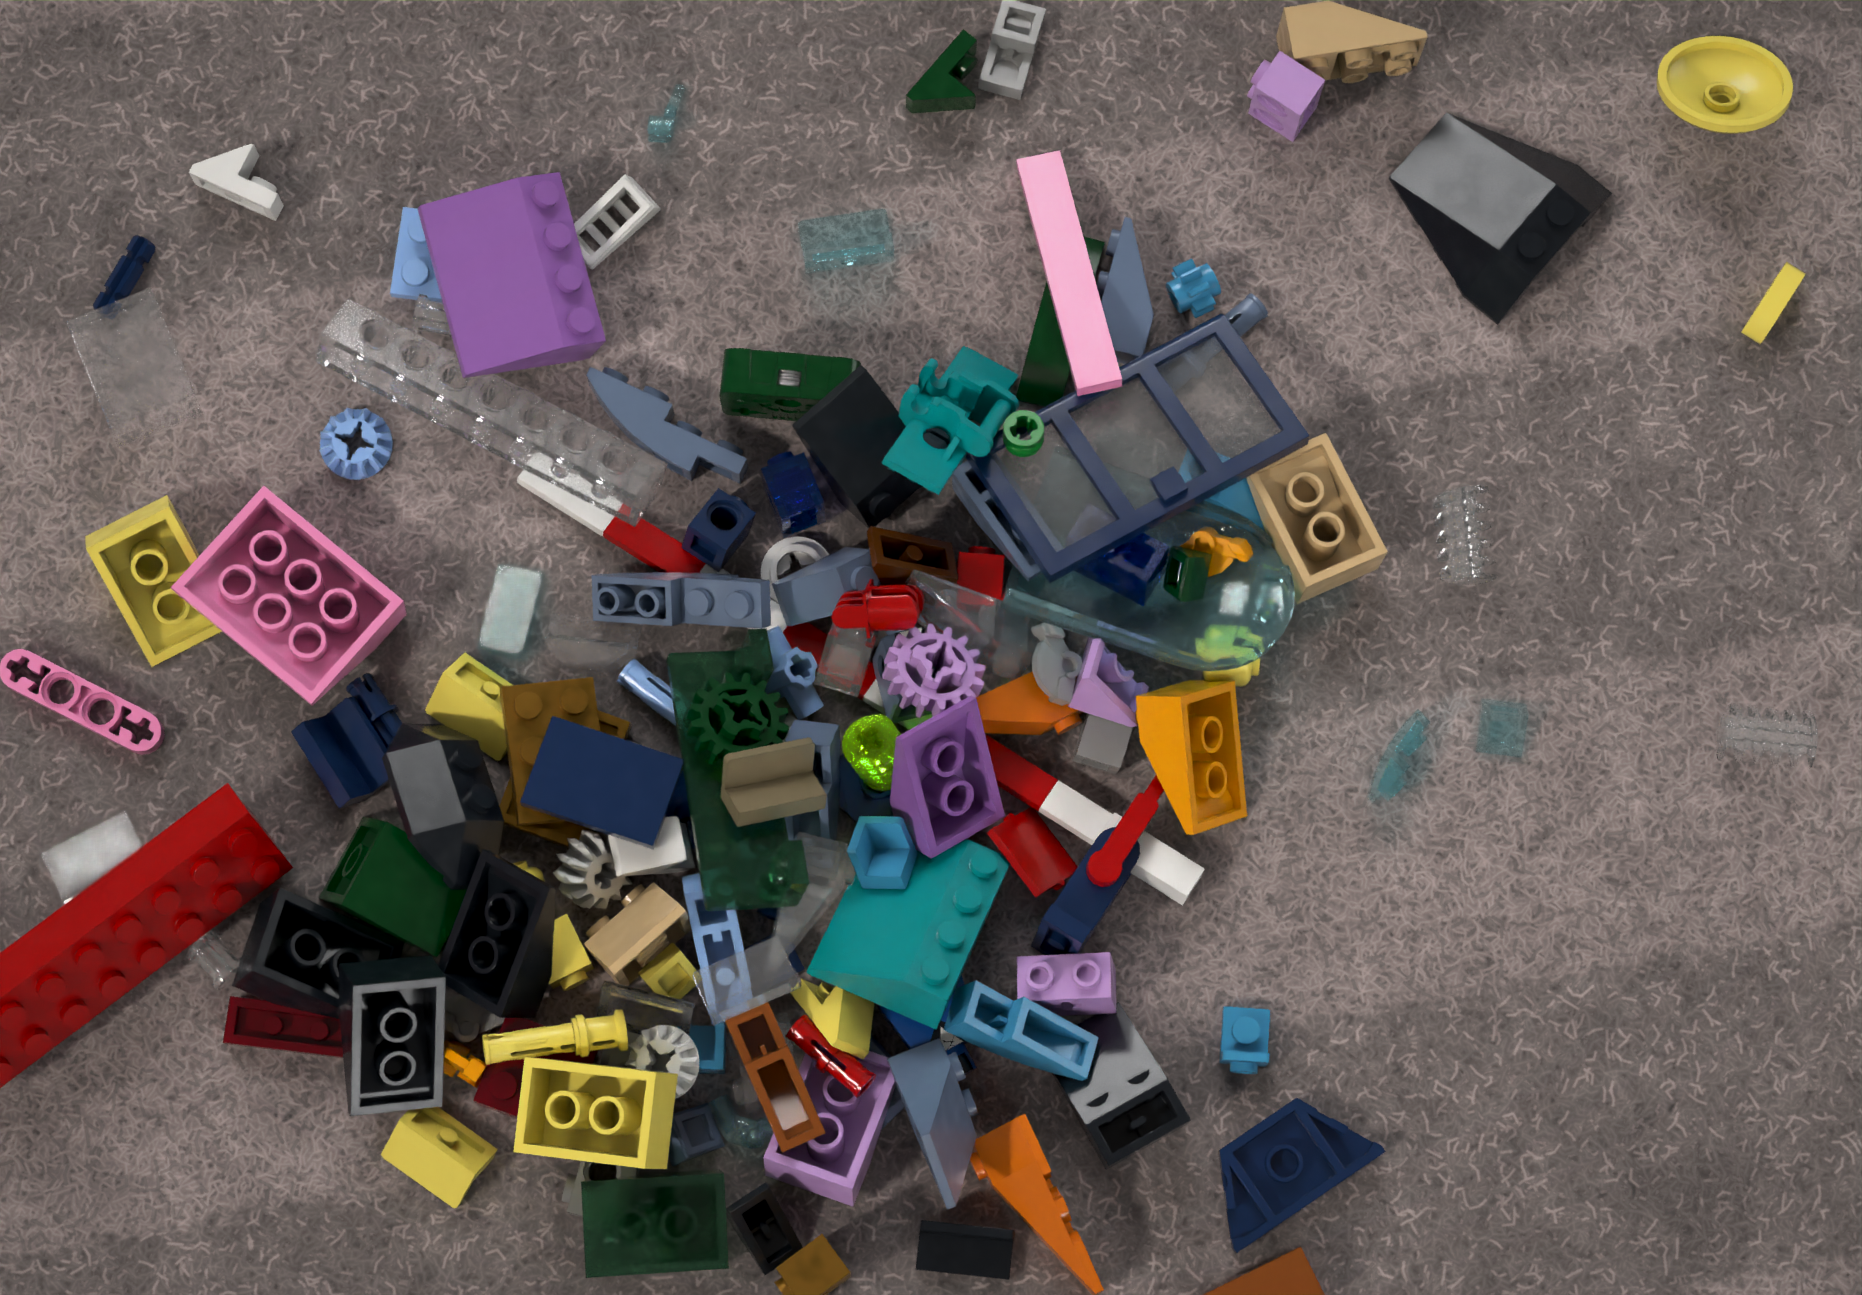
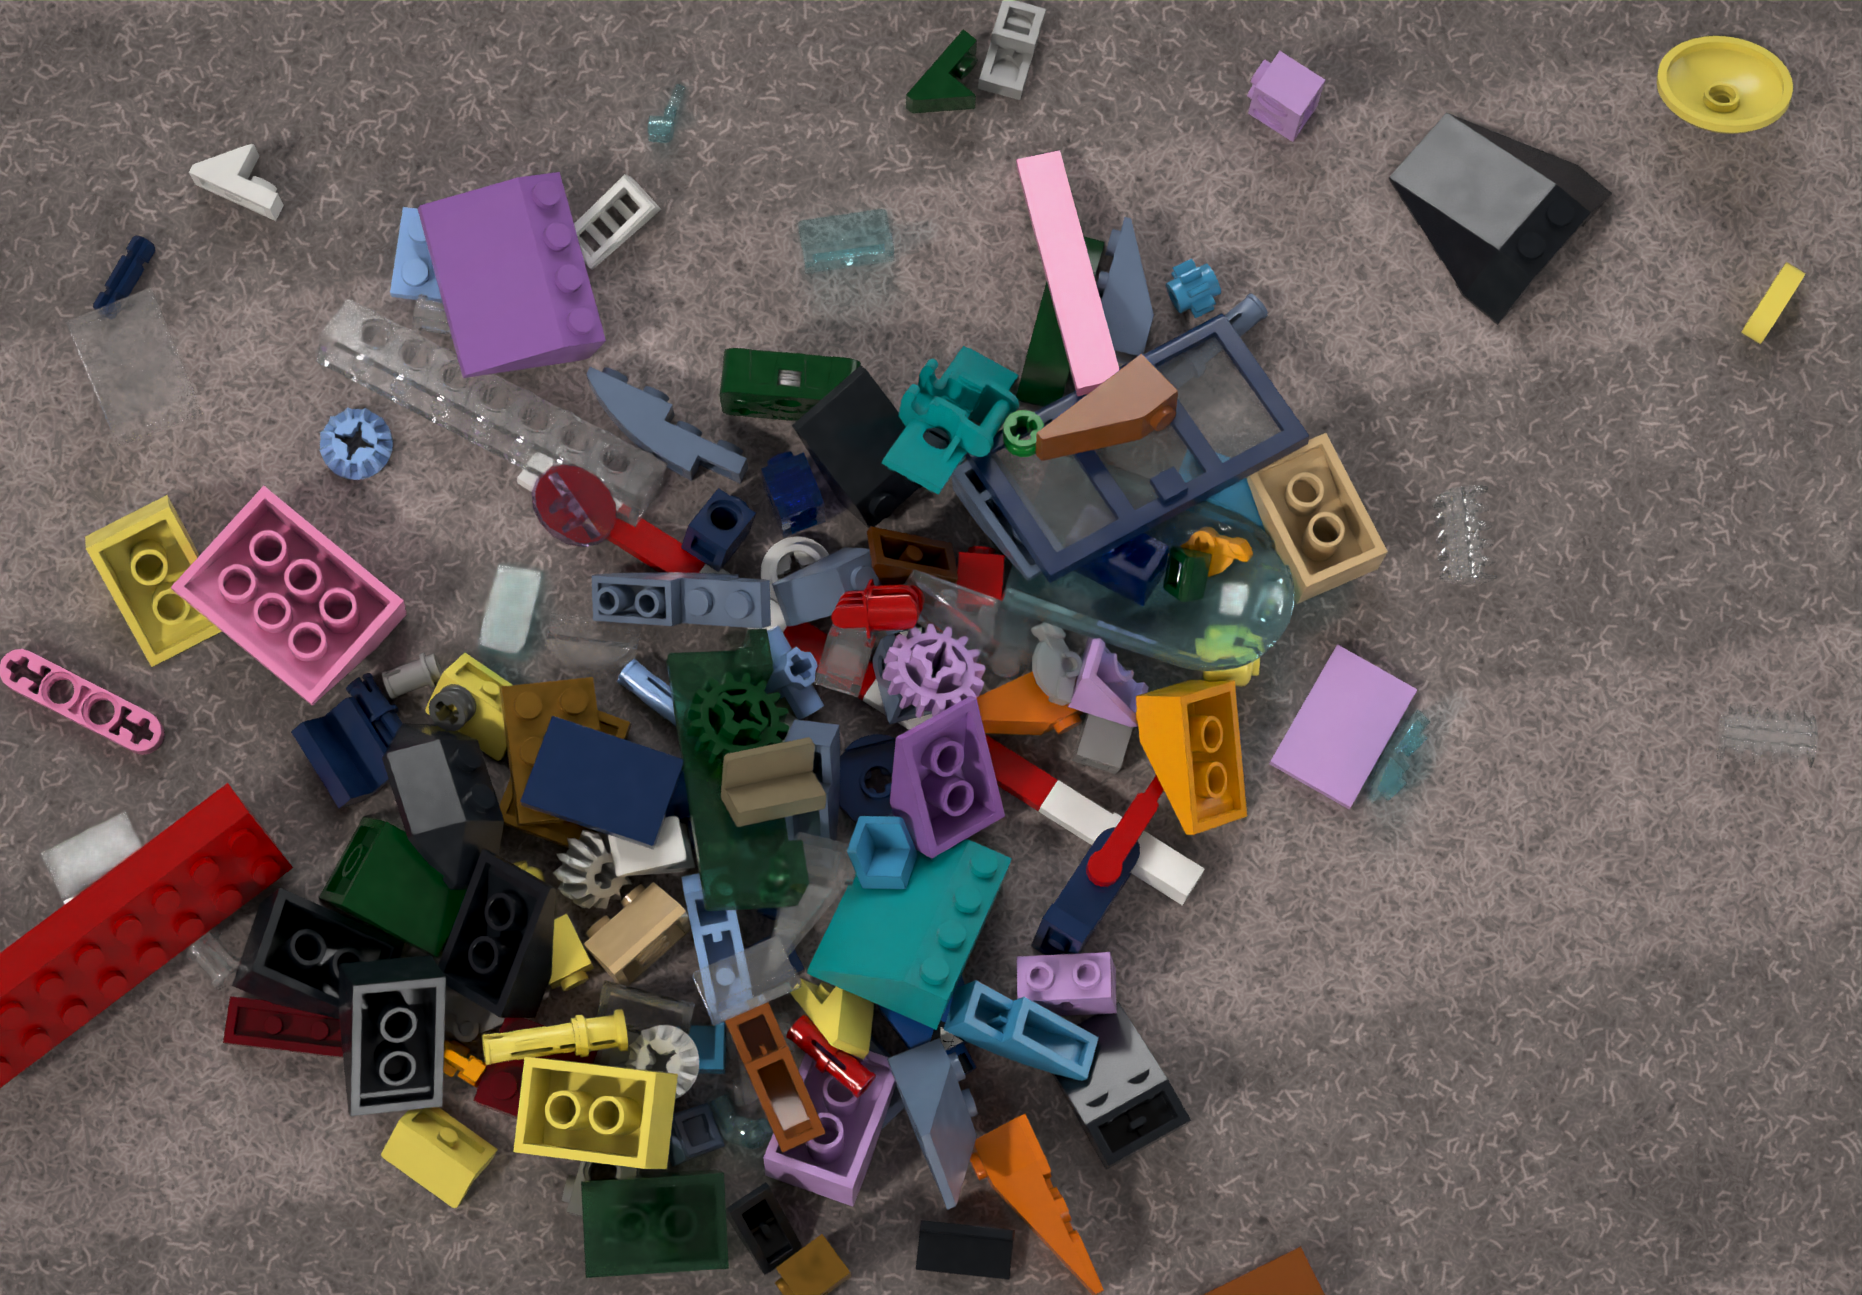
(412, 675): none -> light grey pin
(461, 699): none -> dark grey bush
(574, 505): none -> piece
(669, 973): light yellow plate -> none
(871, 749): clear neon green piece -> none
(1033, 851): red piece -> none
(1113, 413): none -> slope
(1244, 1039): dark azure bracket -> none
(1286, 1167): dark blue wing -> none
(1343, 726): none -> lavender tile
(1347, 41): tan slope -> none
(1501, 727): clear light blue slope -> none

